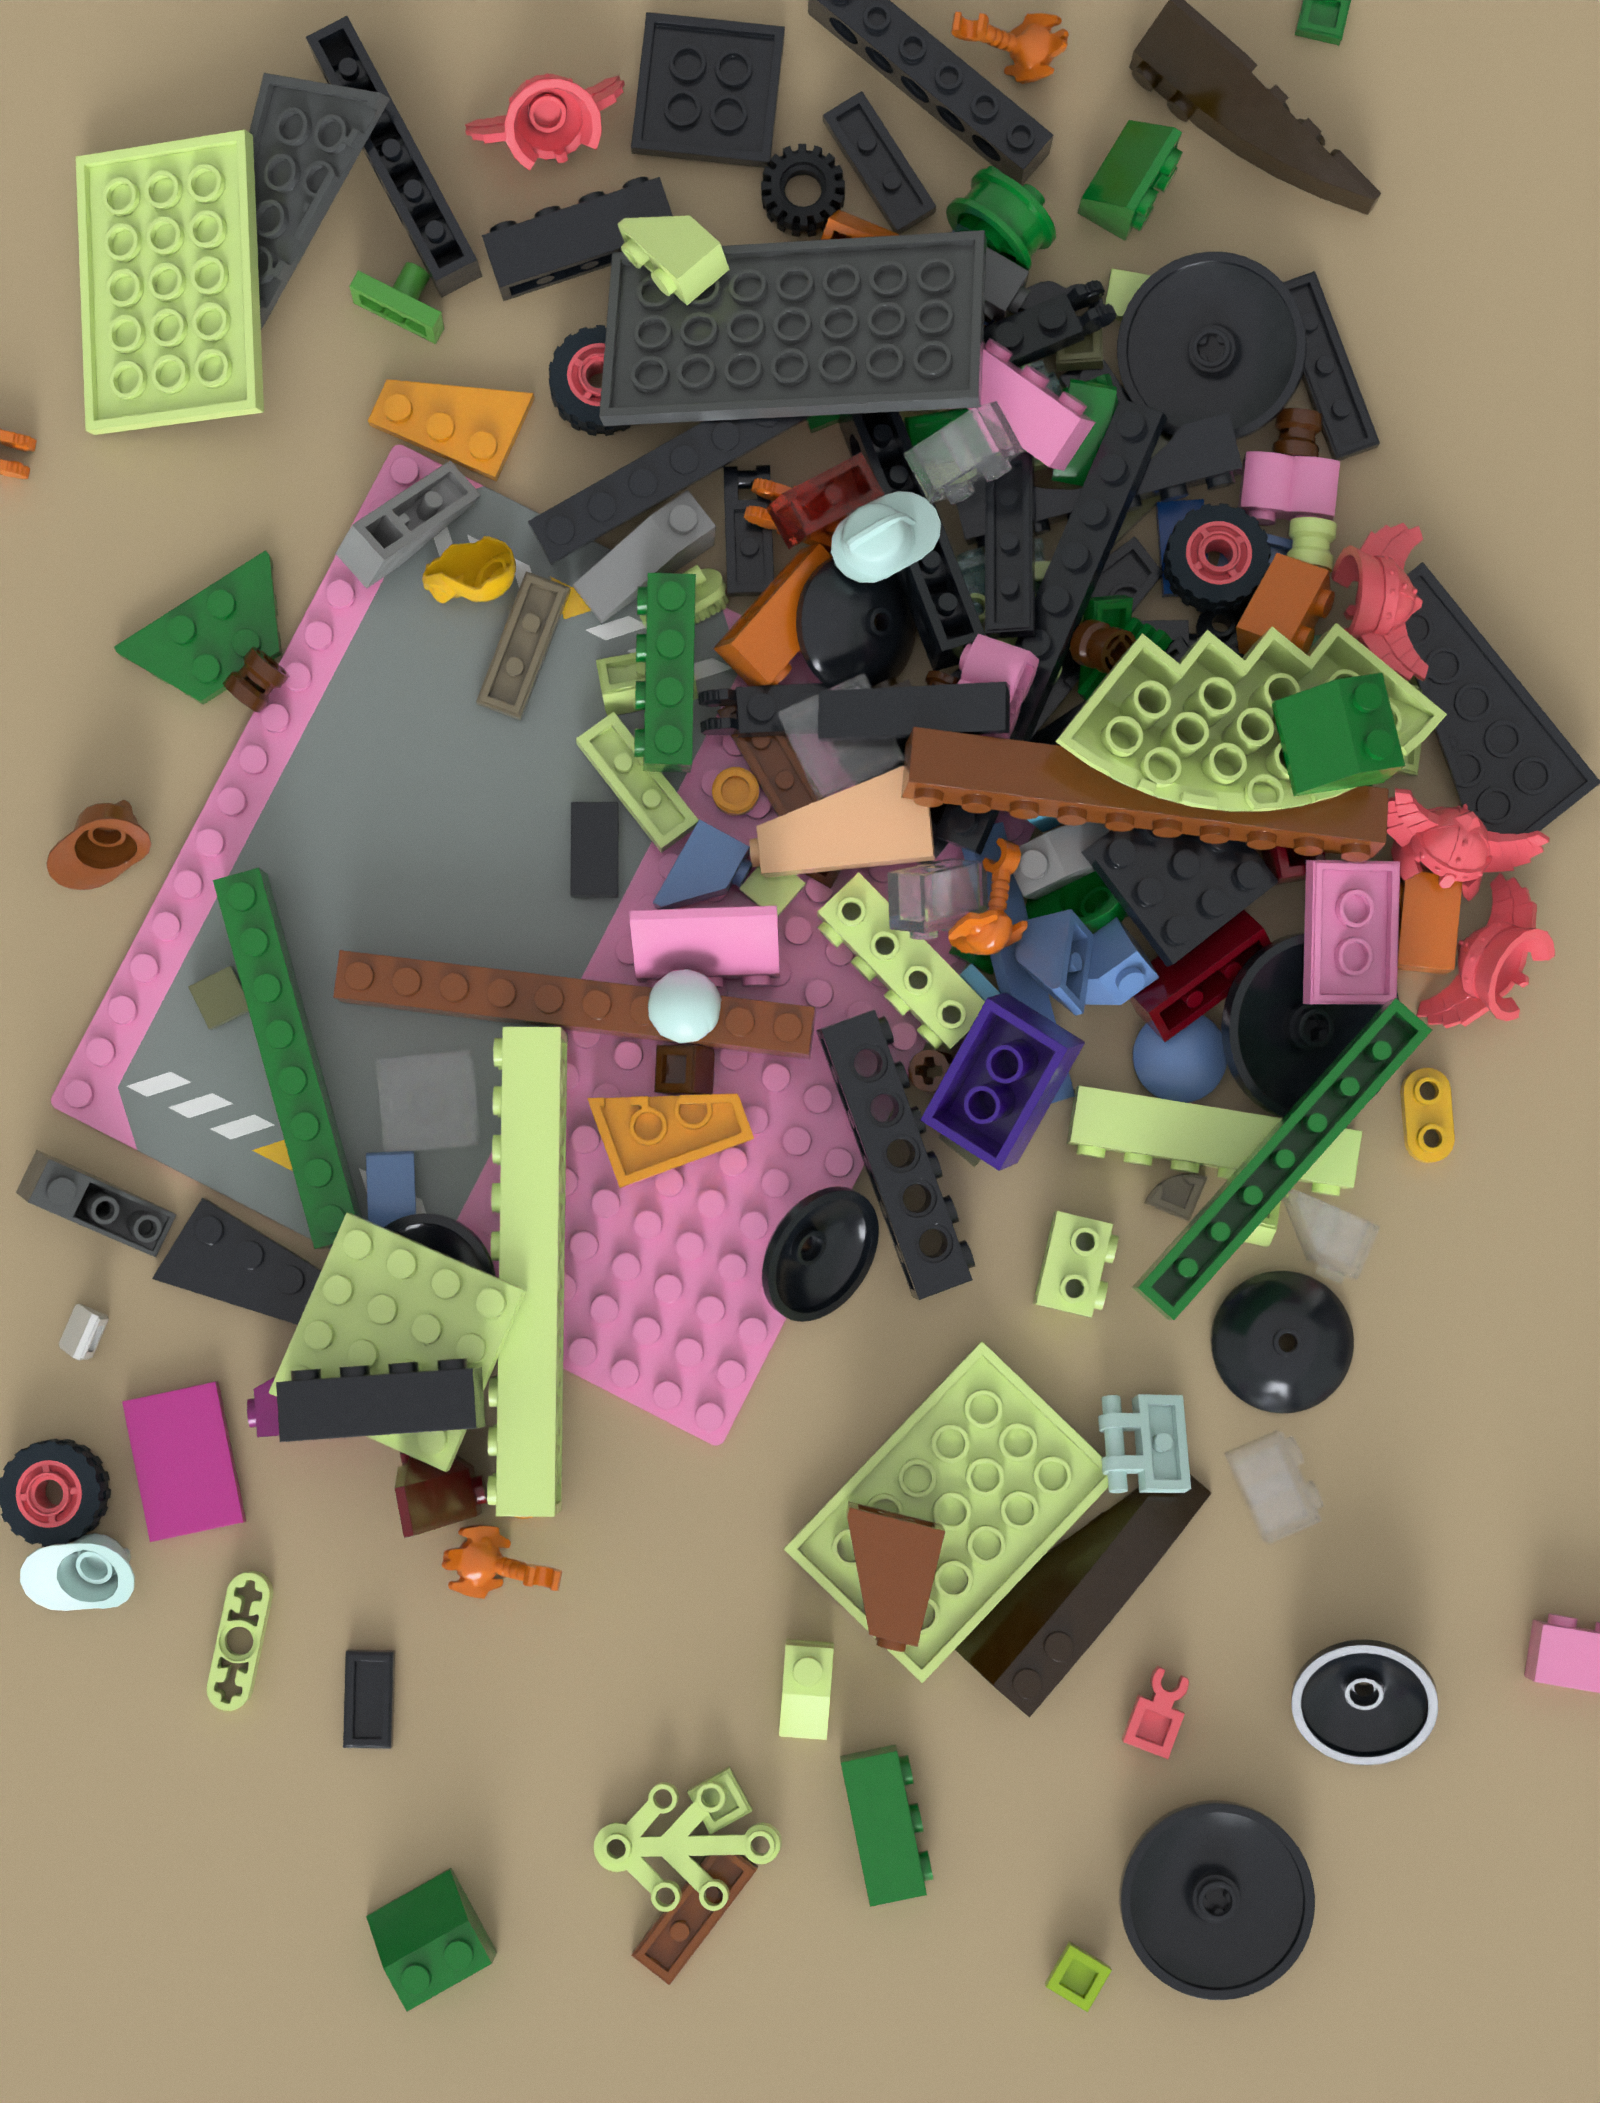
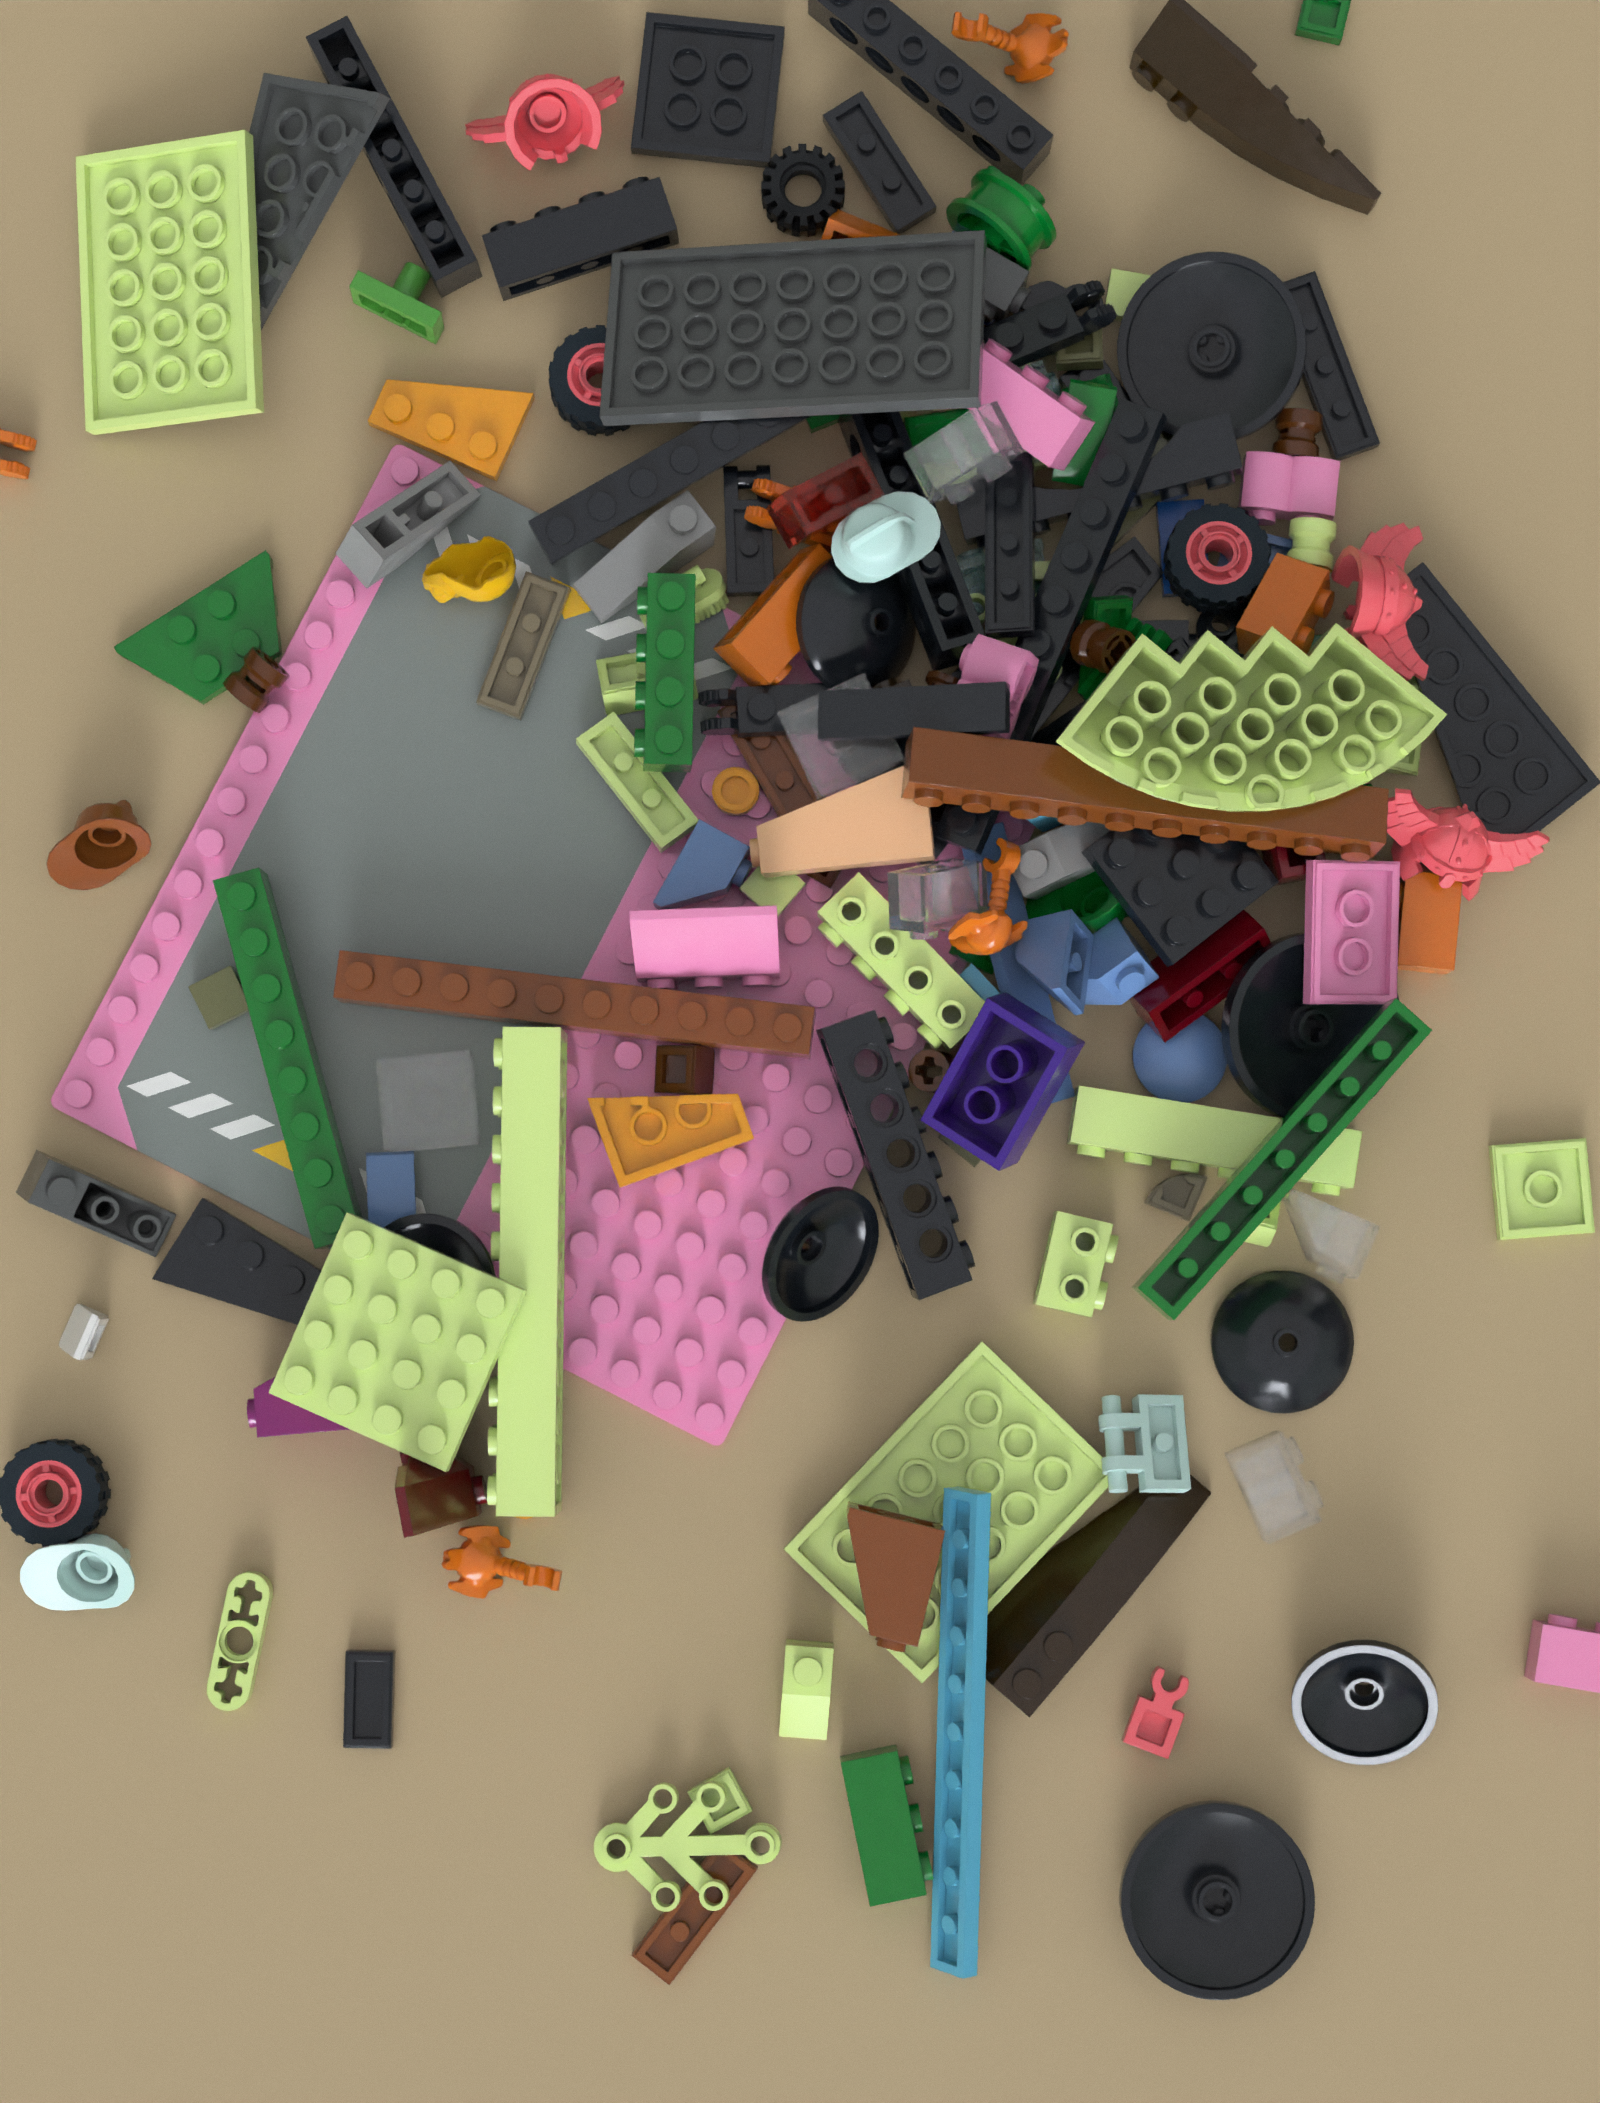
(184, 1461): dark pink tile -> none
(380, 1403): black brick -> none
(430, 1939): green slope -> none
(594, 850): black tile -> none
(676, 252): yellowish green slope -> none
(684, 1006): light aqua hair -> none
(960, 1731): none -> medium azure plate
(1078, 1976): lime plate -> none
(1127, 180): green slope -> none
(1339, 735): green slope -> none
(1425, 1115): yellow plate -> none
(1492, 961): coral helmet -> none
(1541, 1189): none -> yellowish green tile

